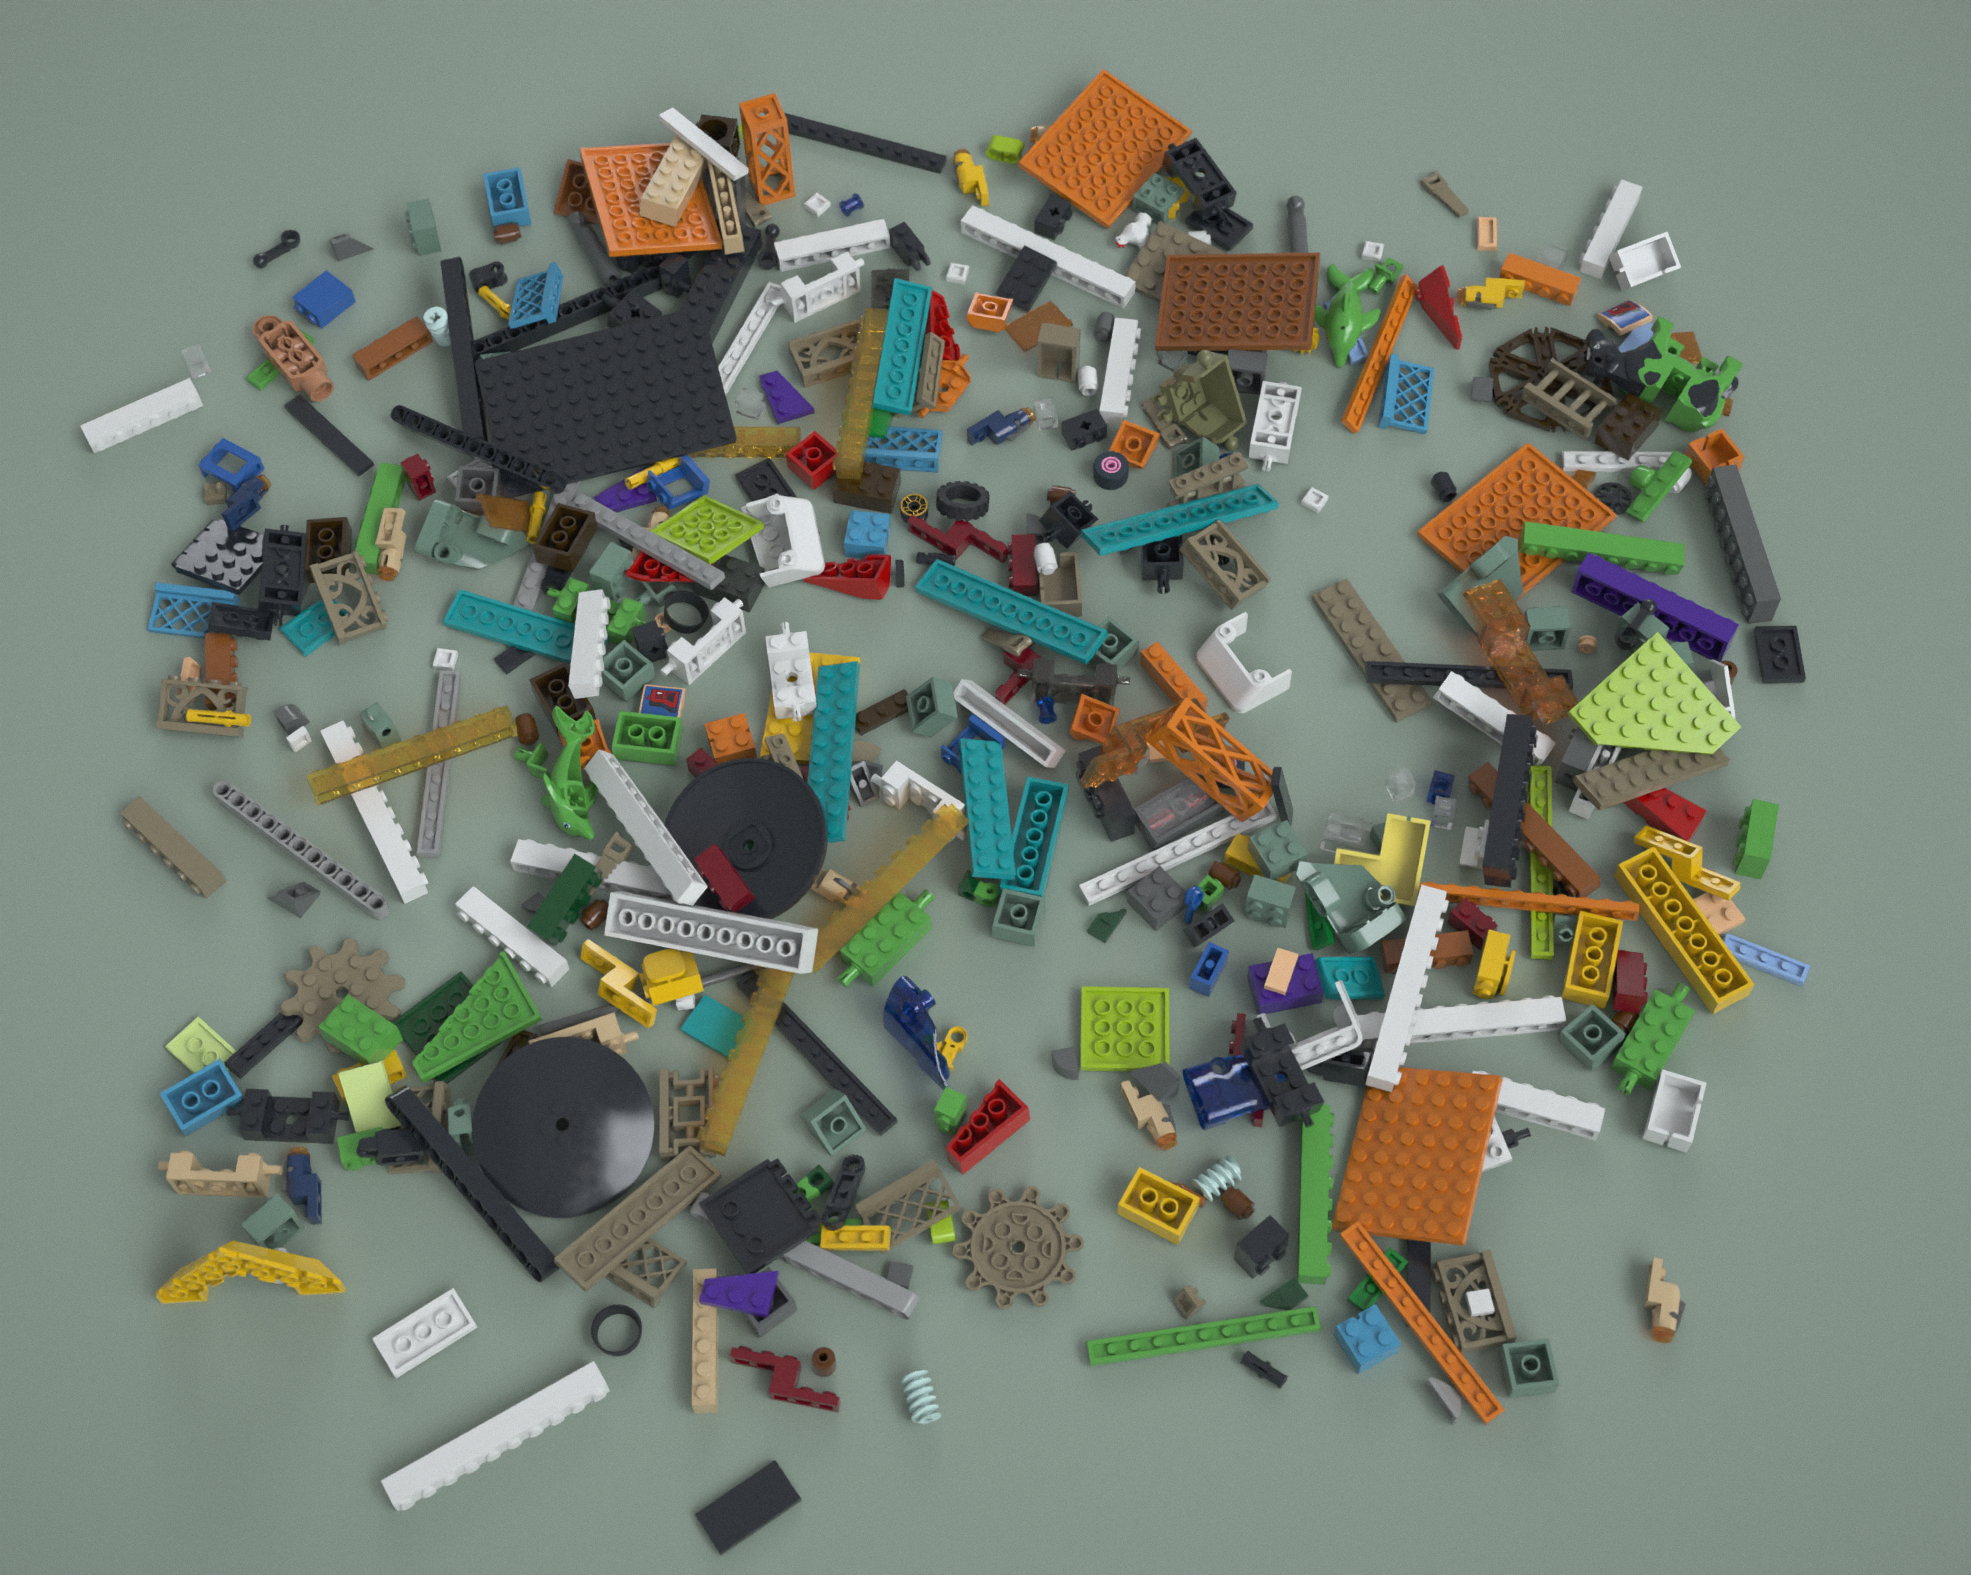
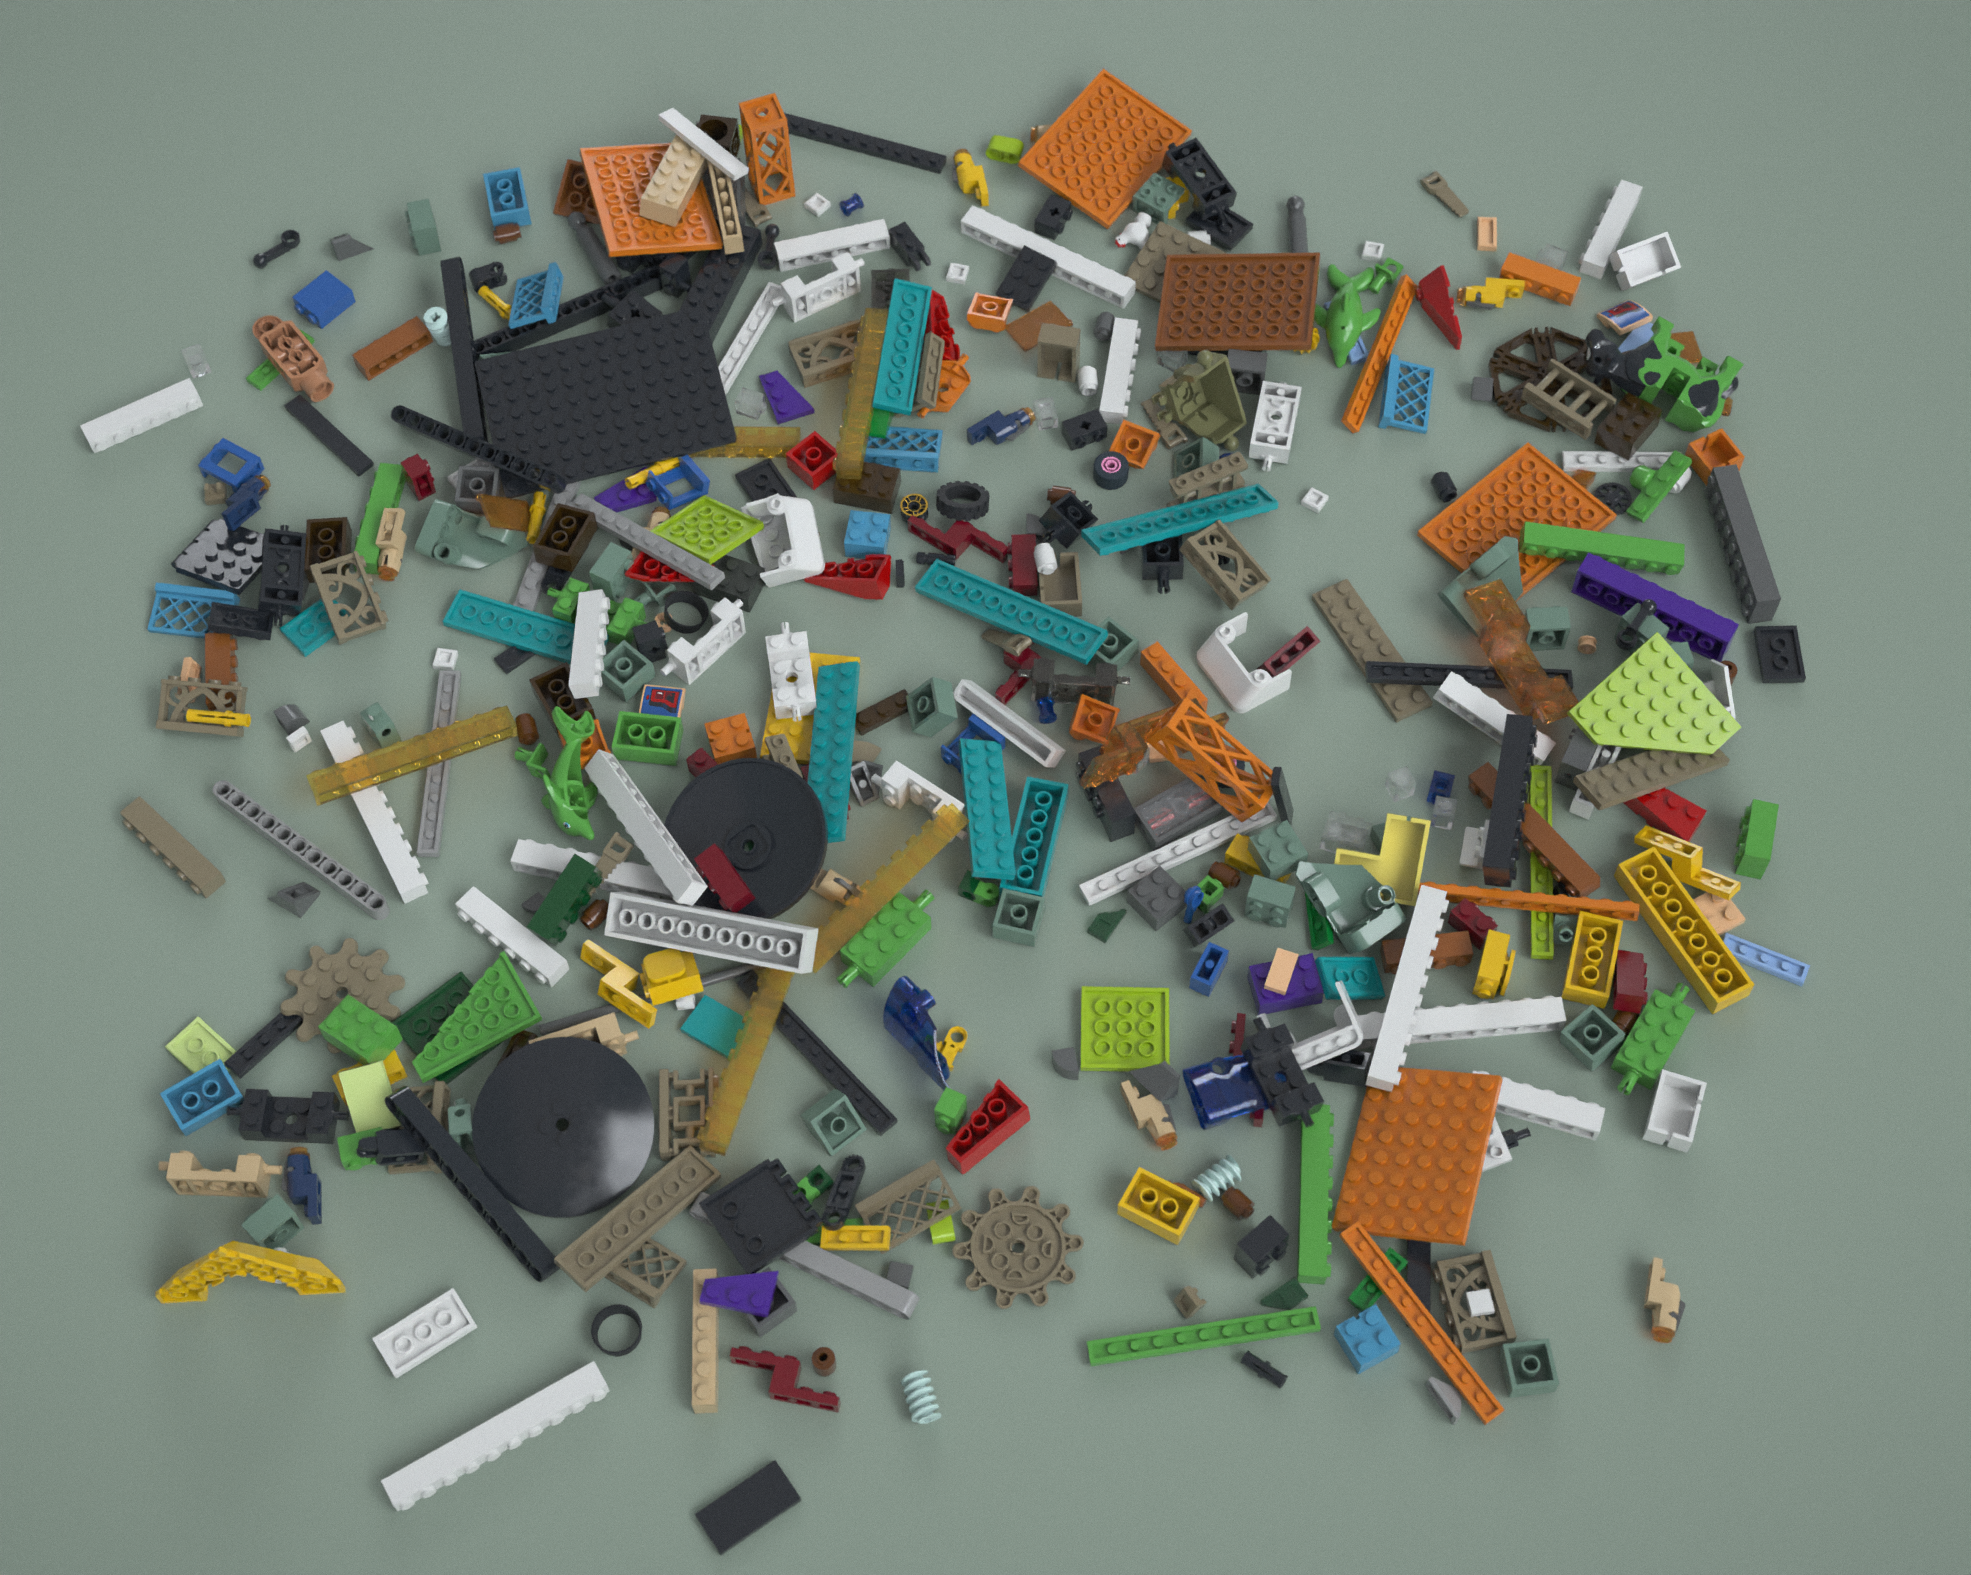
(1290, 652): none -> dark red brick

